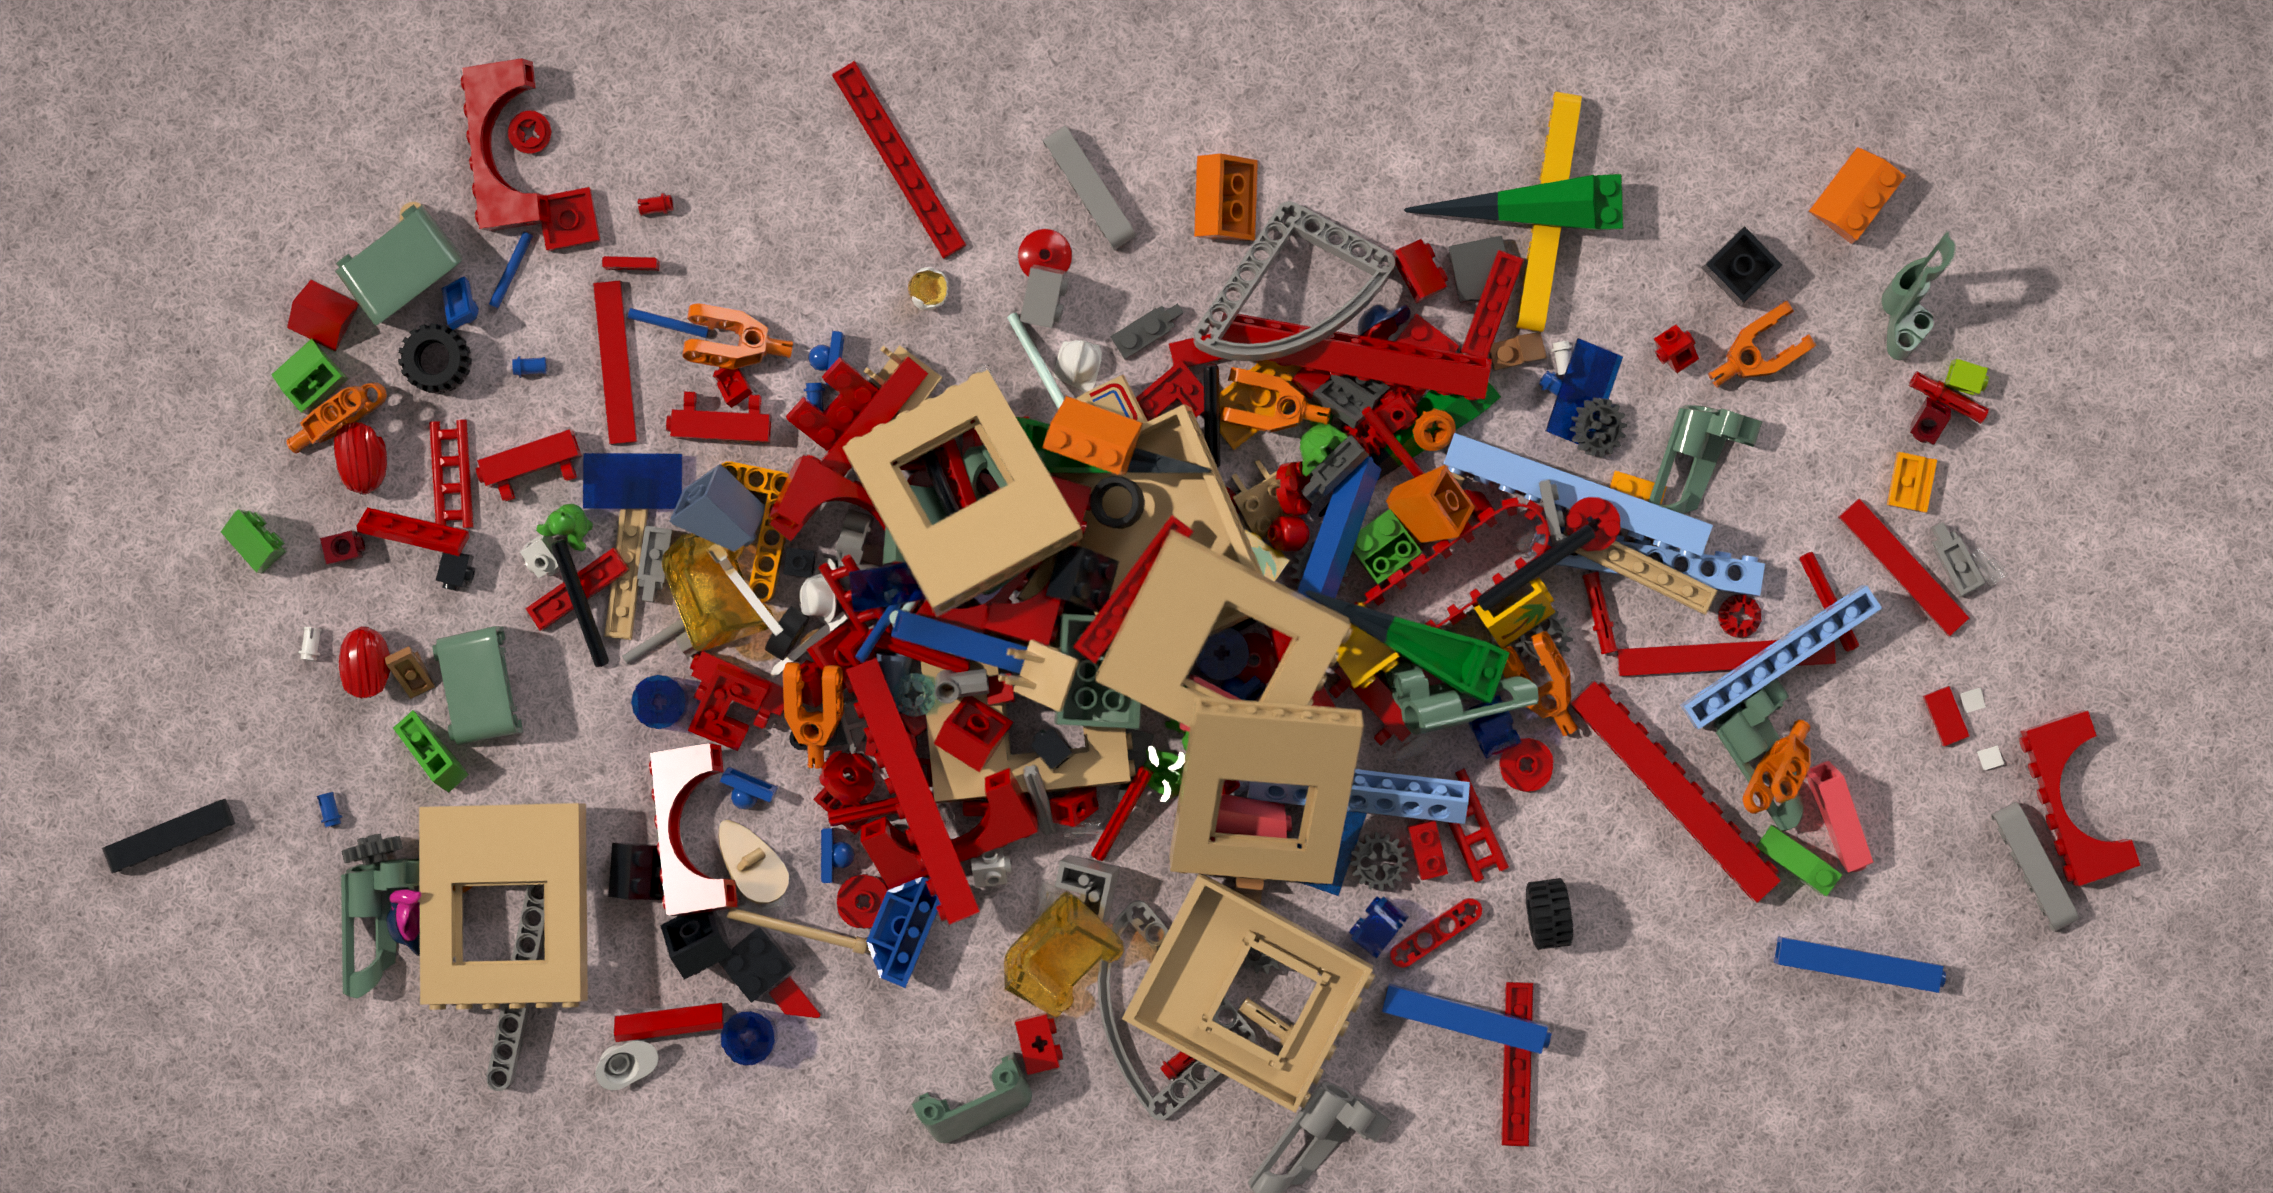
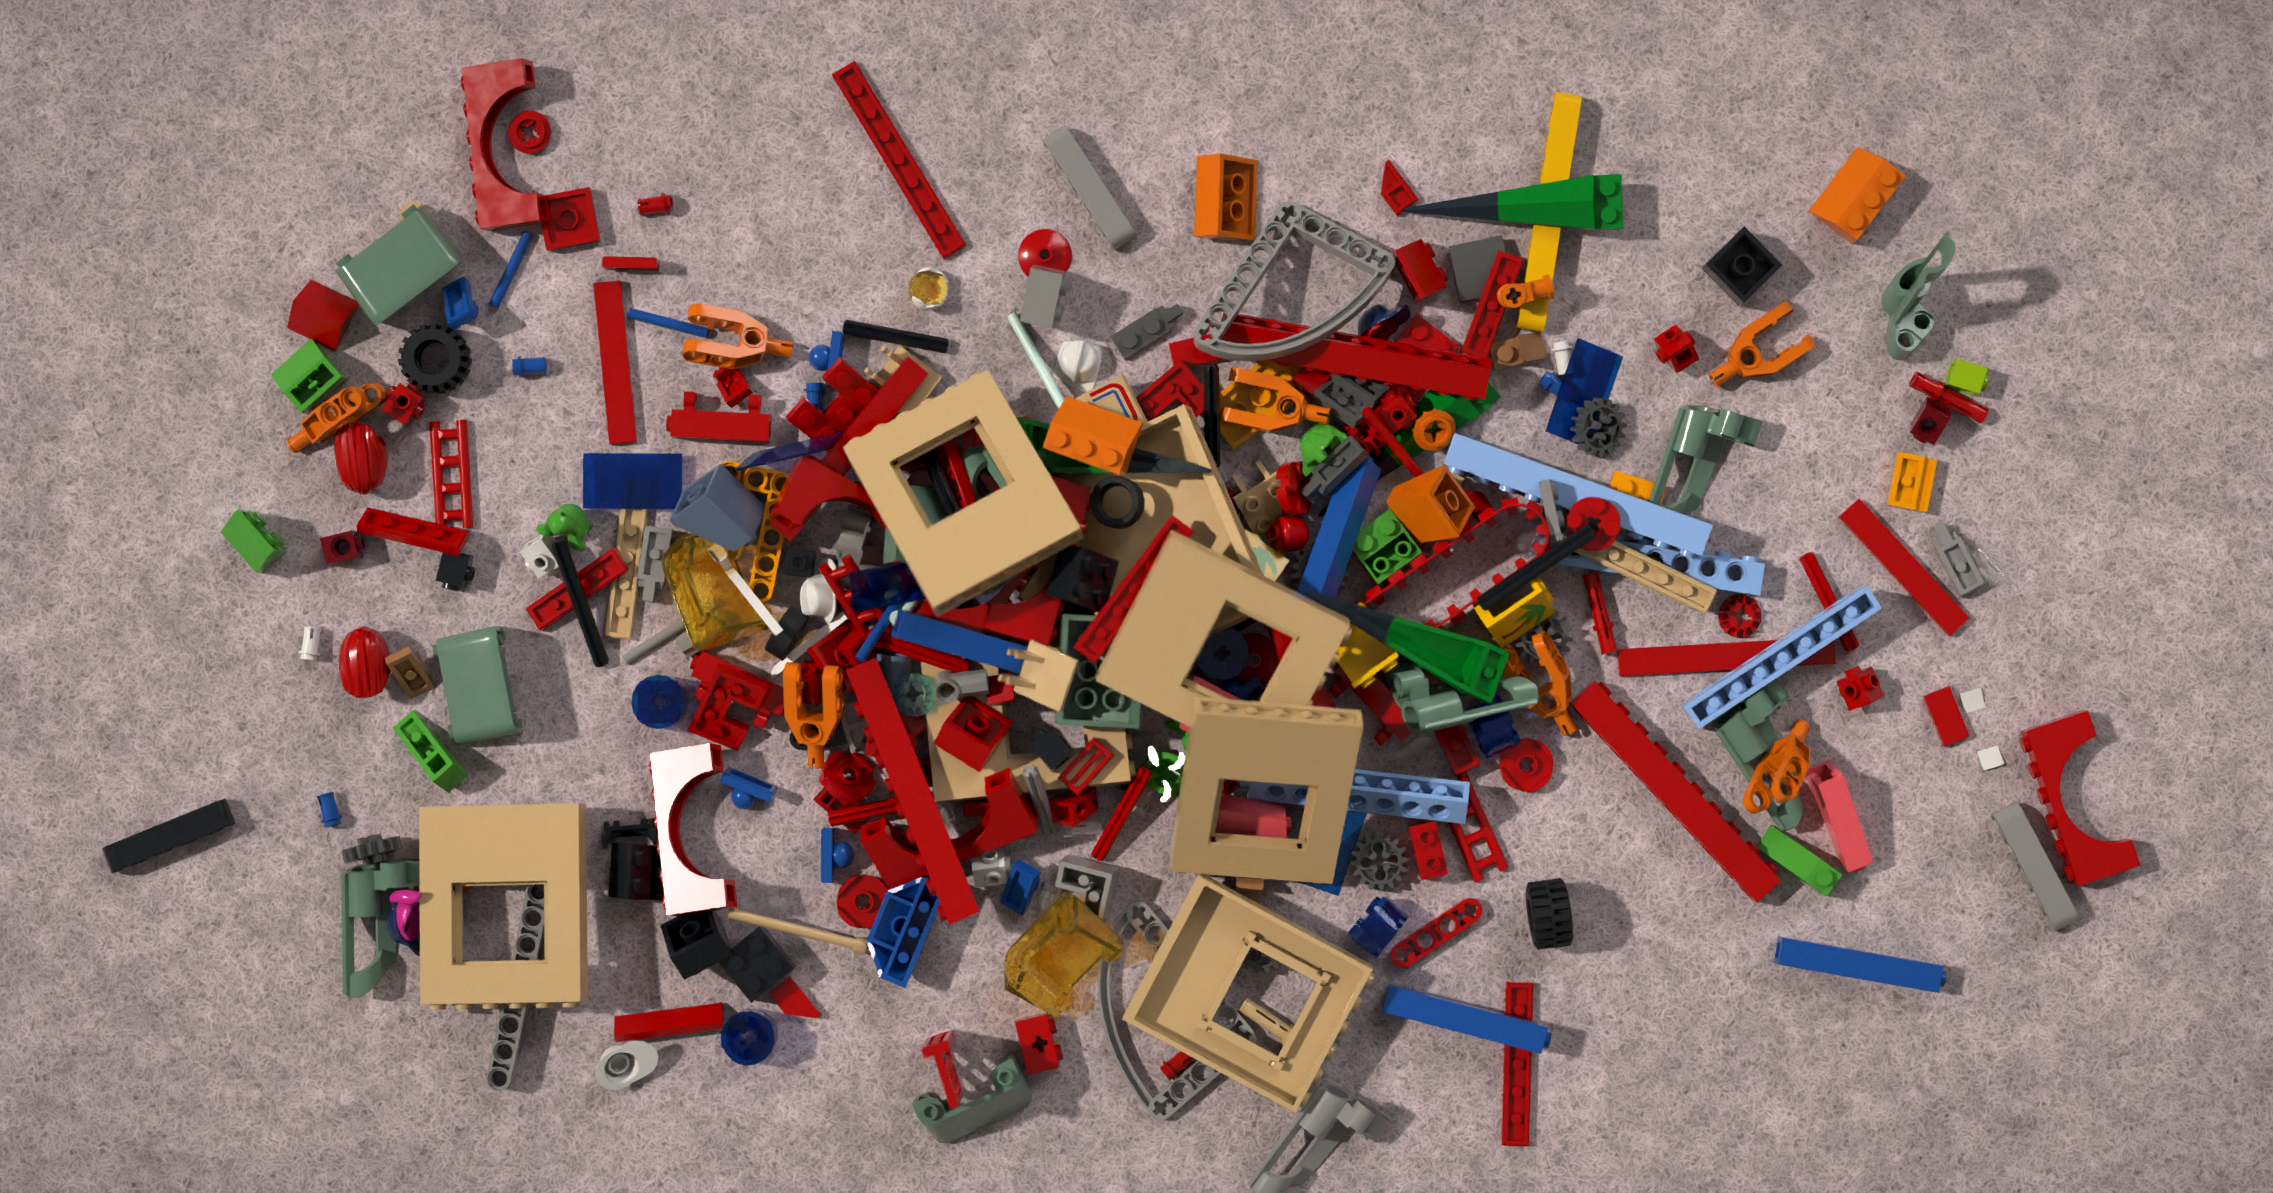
(407, 413): none -> red brick
(527, 459): red brick -> none
(616, 831): none -> black piece
(752, 864): tan shield -> none
(788, 451): none -> clear blue piece
(895, 336): none -> black axle
(940, 1048): none -> red fence
(1020, 887): none -> blue tile
(1071, 784): none -> red tile
(1396, 190): none -> red tile
(1457, 749): none -> red plate
(1526, 292): none -> orange connector
(1859, 687): none -> red brick

